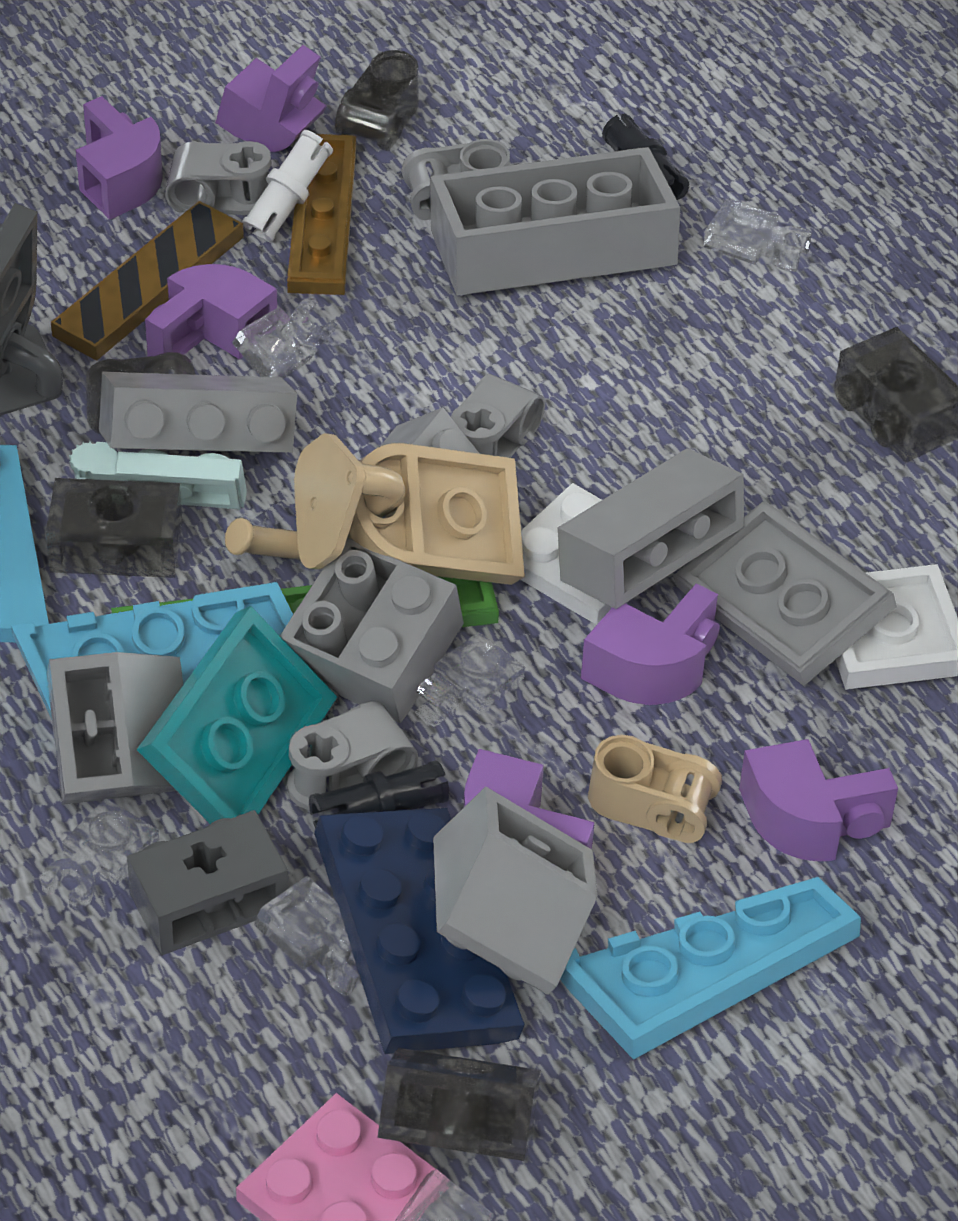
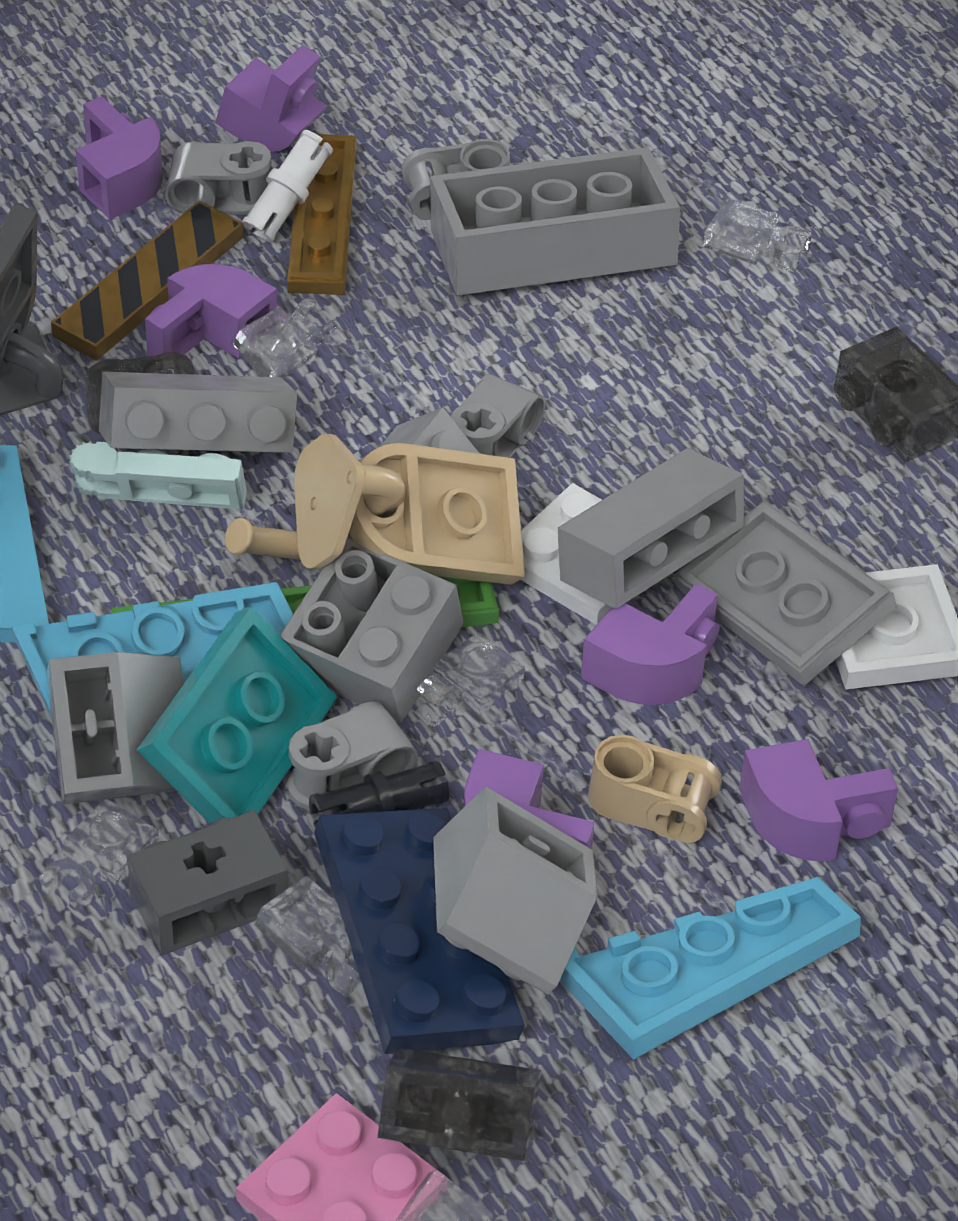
(114, 527): clear smoke brick -> none
(381, 99): clear smoke piece -> none
(631, 137): black pin -> none

